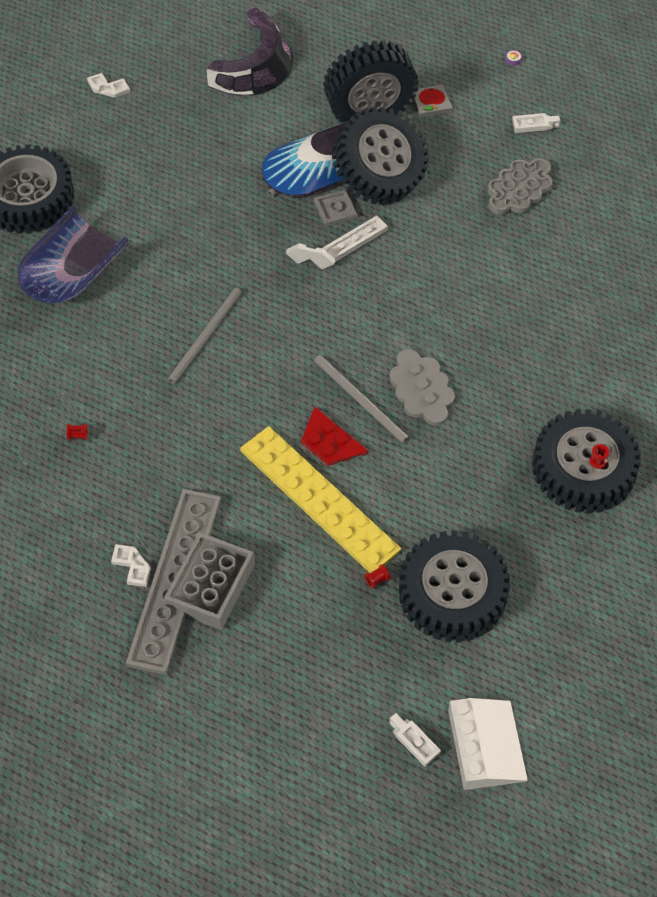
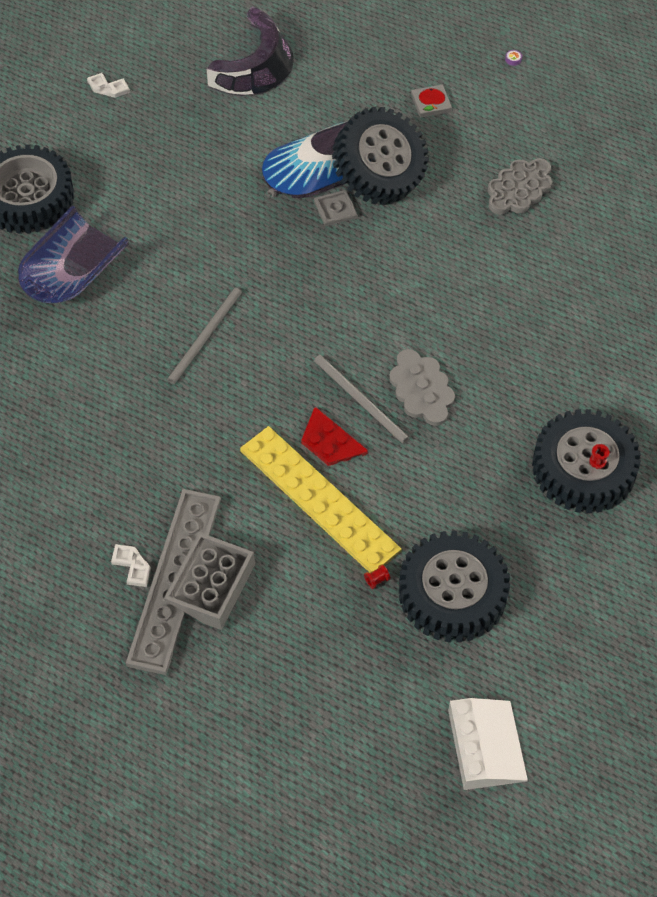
(77, 431): red bush -> none
(319, 256): white tile -> none
(356, 238): white plate -> none
(370, 78): black wheel -> none
(414, 740): white hinge -> none
(534, 122): white hinge -> none

